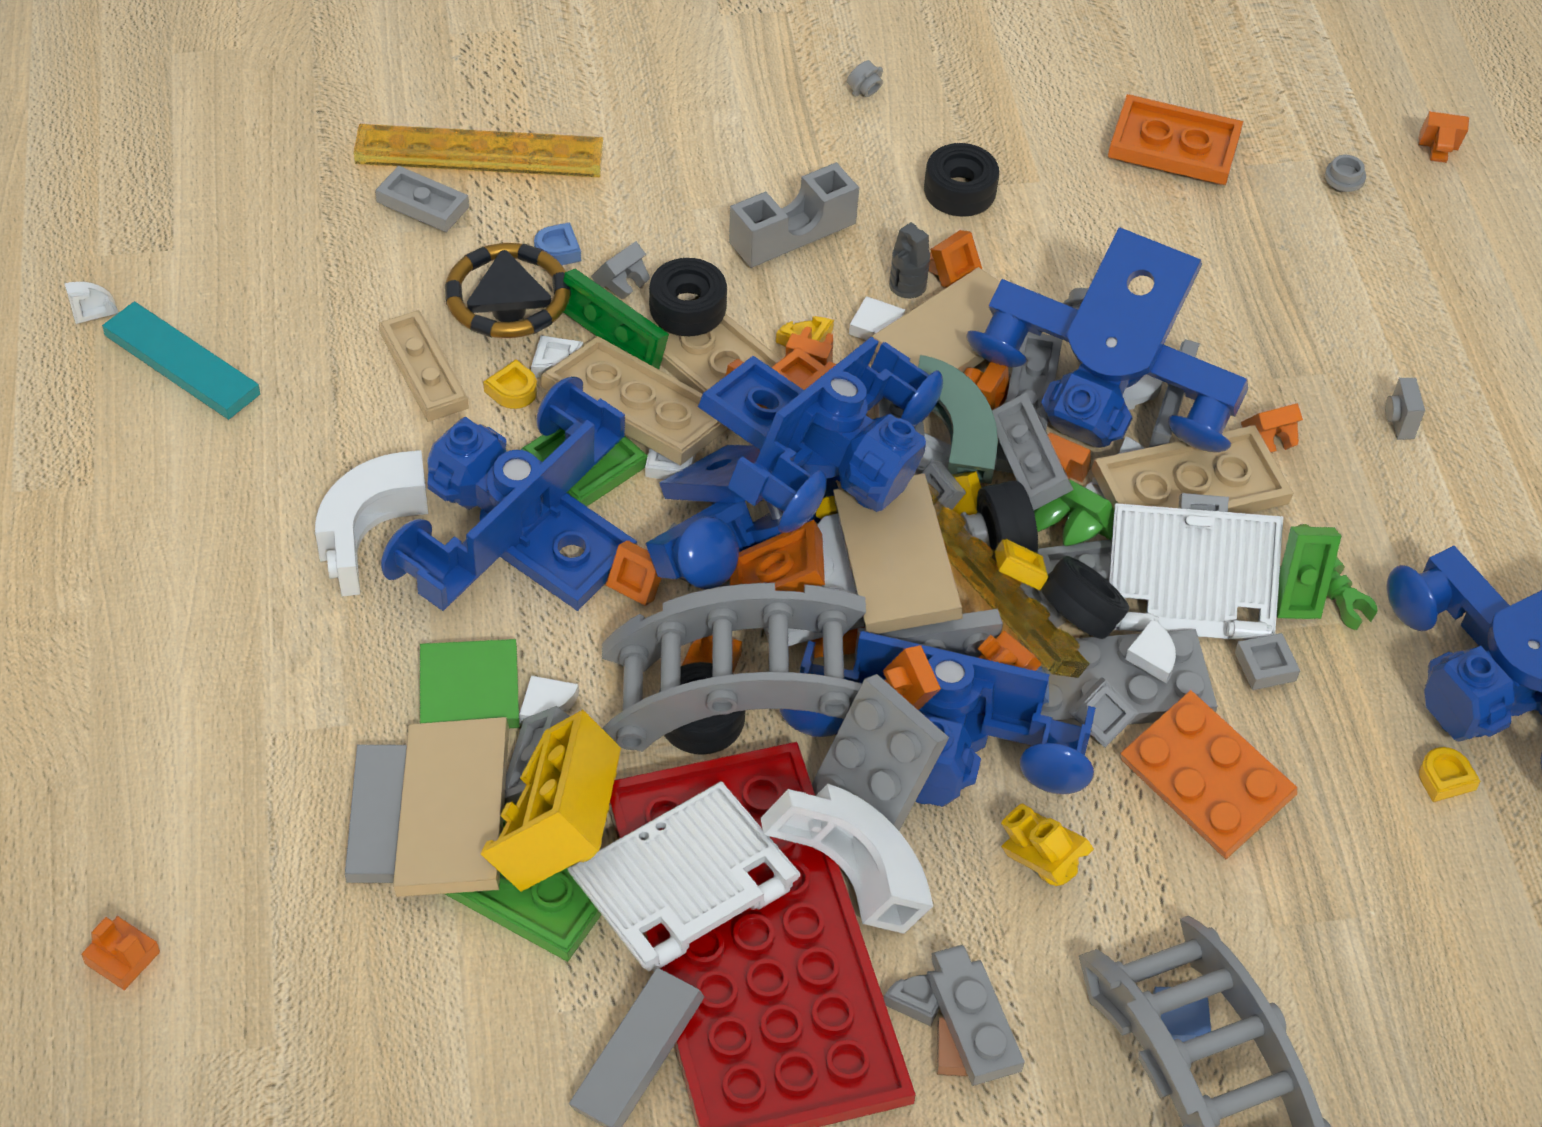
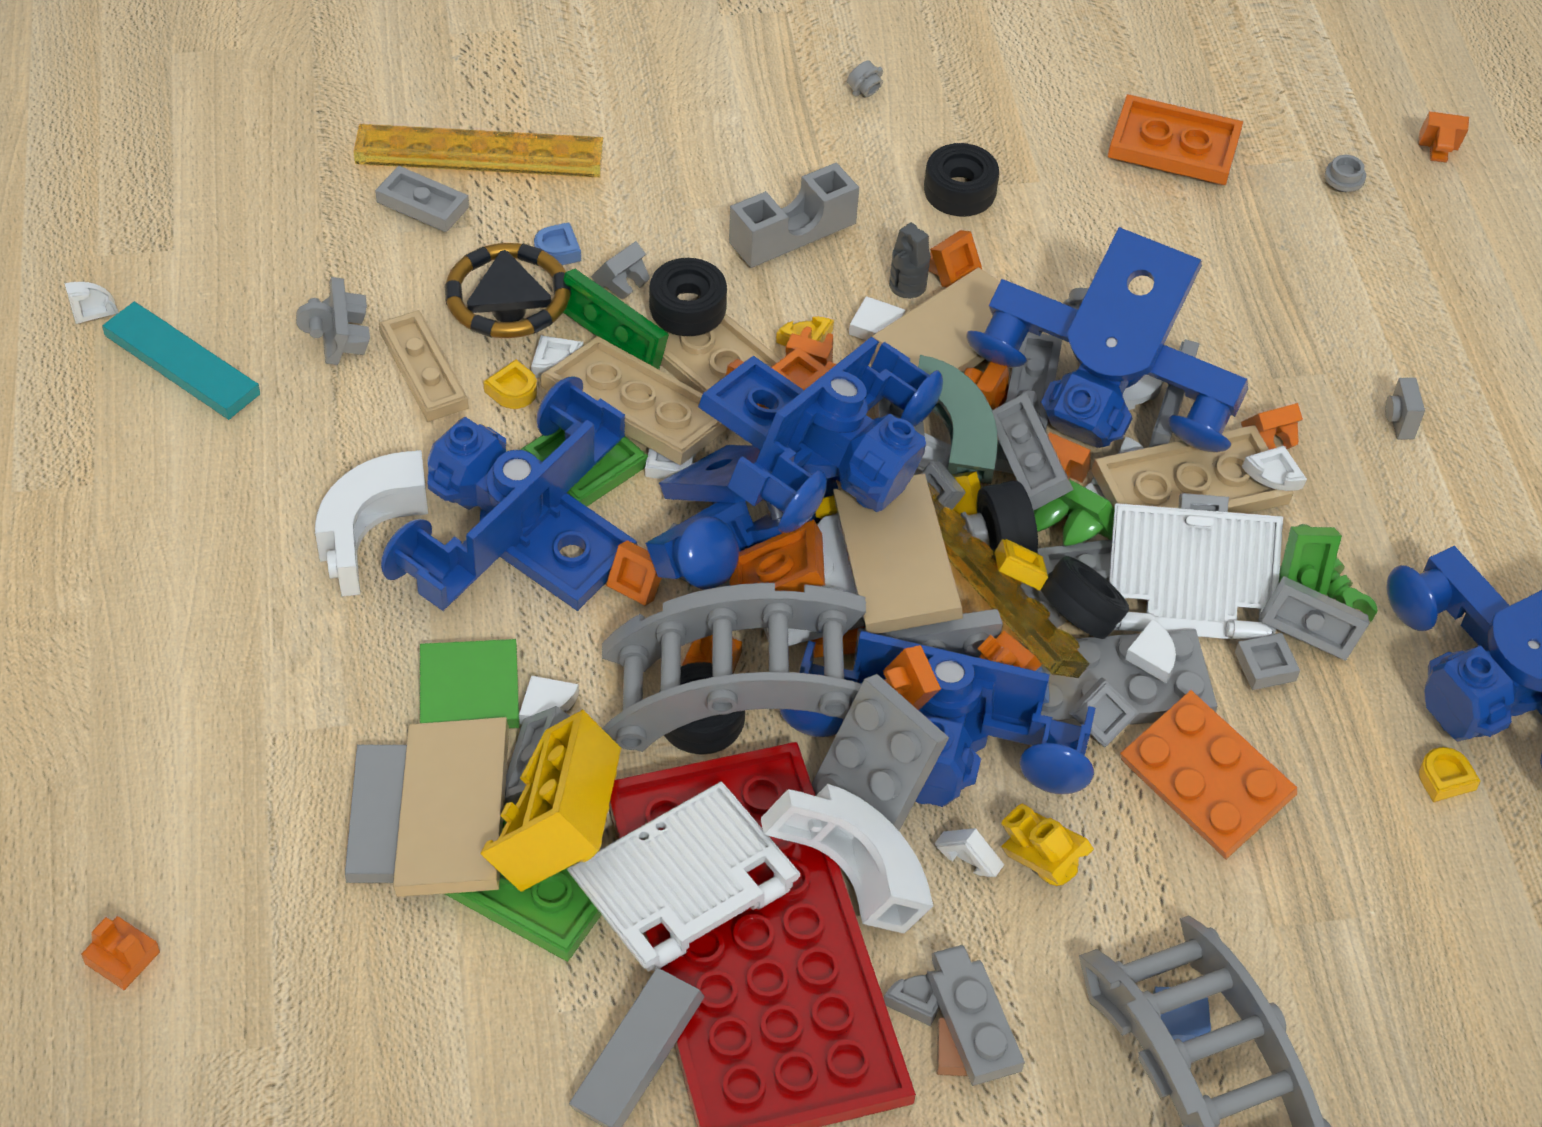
(331, 321): none -> light grey hips
(971, 848): none -> white tile
(1275, 469): none -> white tile
(1314, 618): none -> light grey plate

